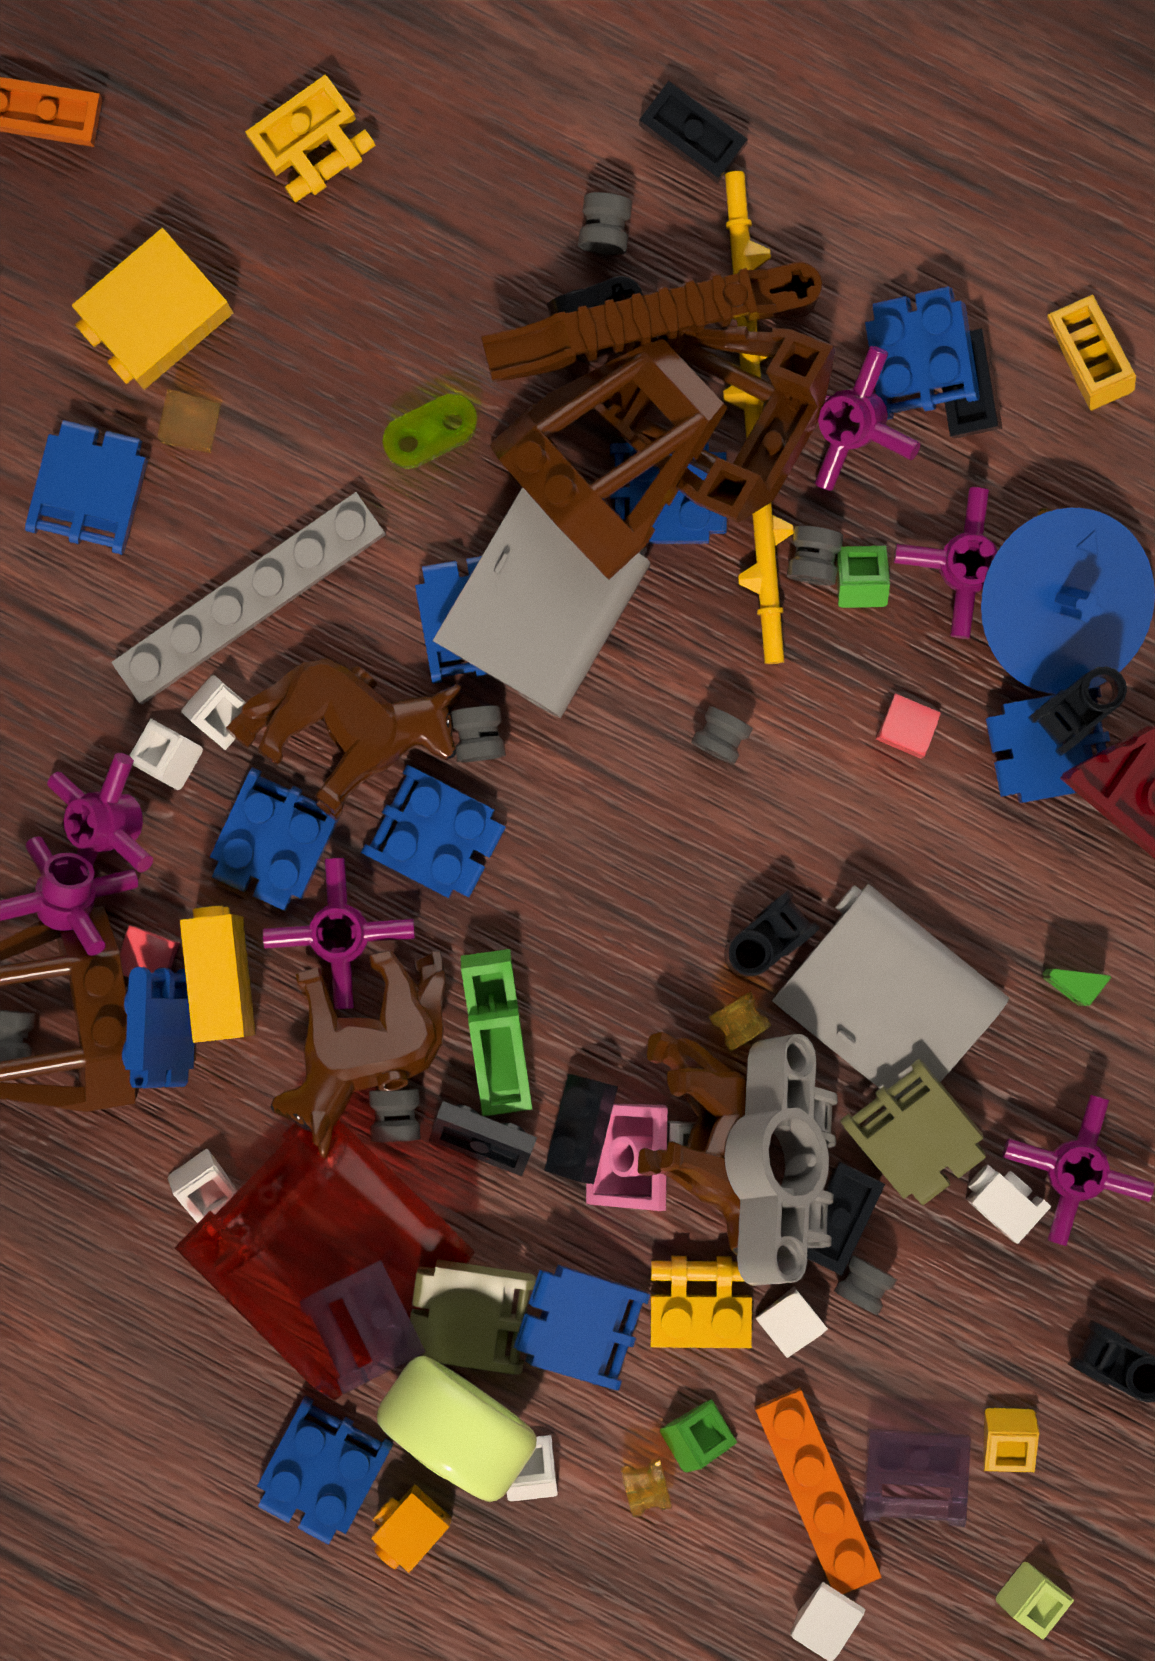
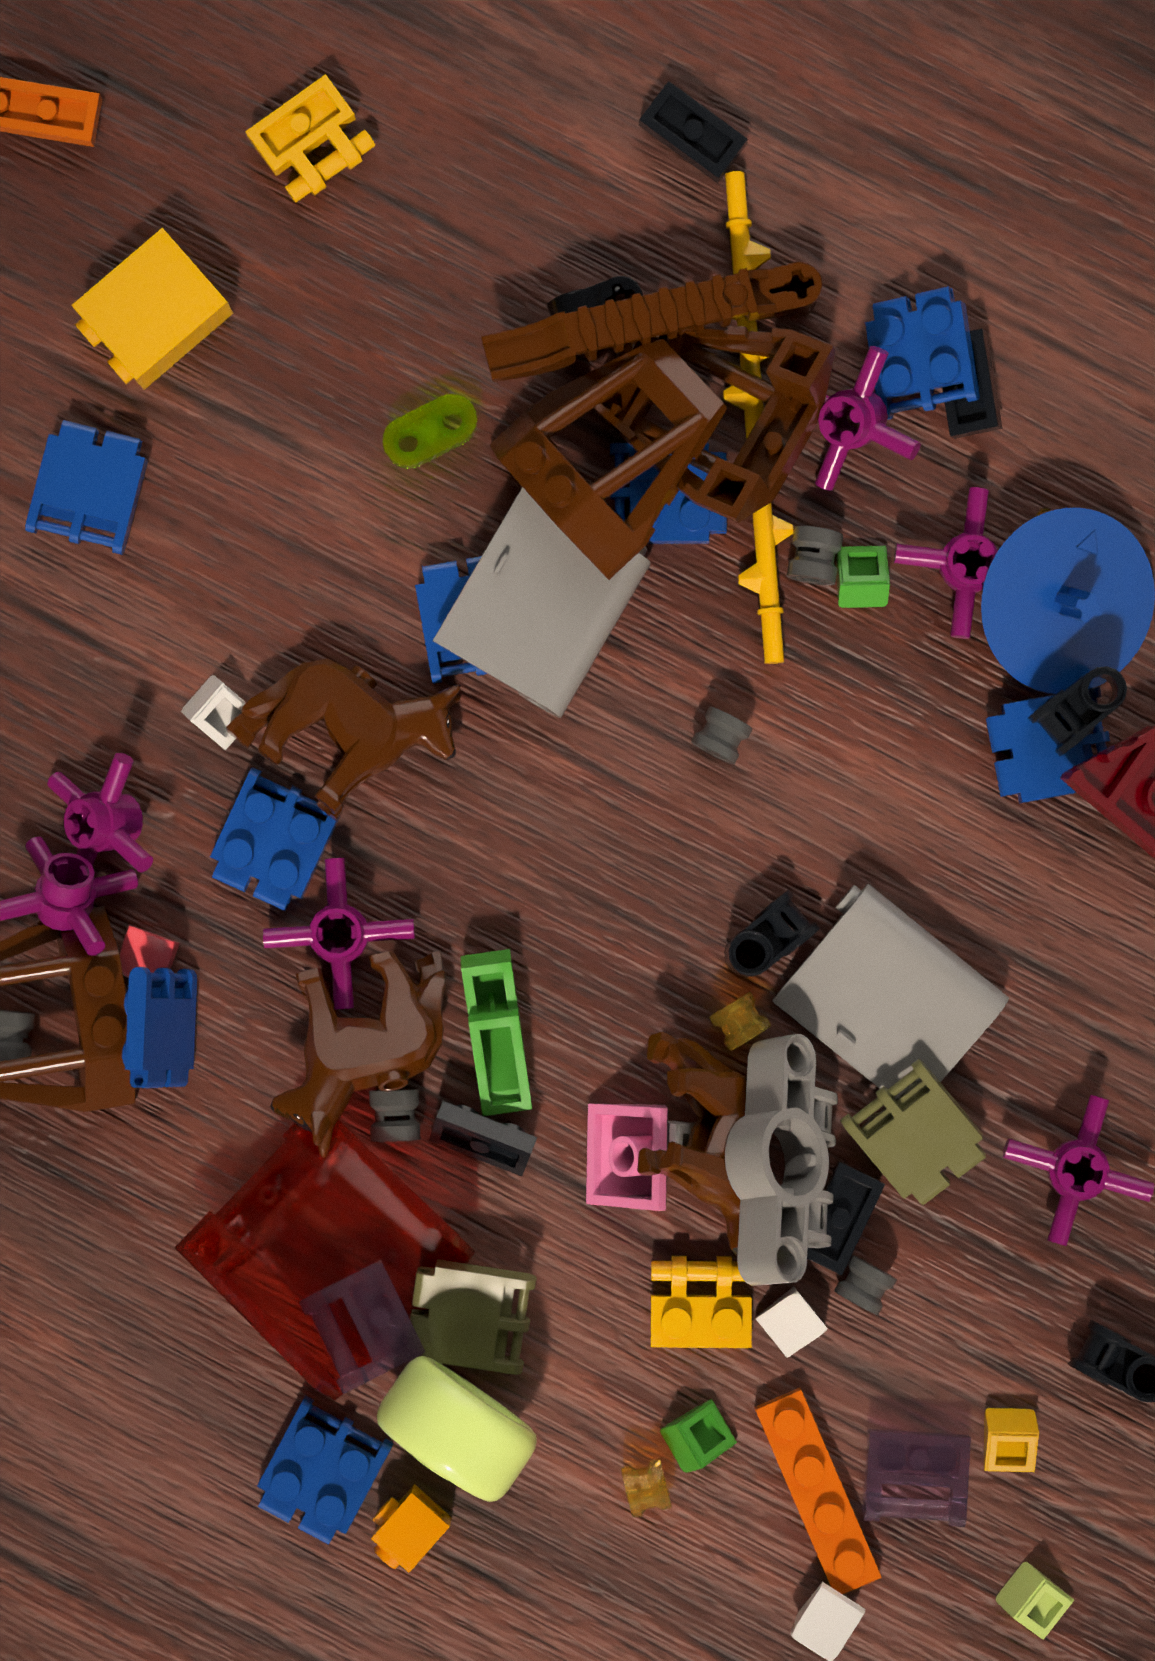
(165, 754): white slope -> none
(188, 421): clear yellow slope -> none
(201, 1185): white slope -> none
(217, 975): yellow brick -> none
(248, 598): light grey plate -> none
(436, 835): blue plate -> none
(478, 733): dark grey wheel -> none
(538, 1474): white slope -> none
(579, 1325): blue plate -> none
(581, 1128): black plate -> none
(605, 223): dark grey wheel -> none
(908, 726): coral slope -> none
(1006, 1202): white brick -> none
(1077, 986): bright green slope -> none
(1105, 390): yellow slope -> none

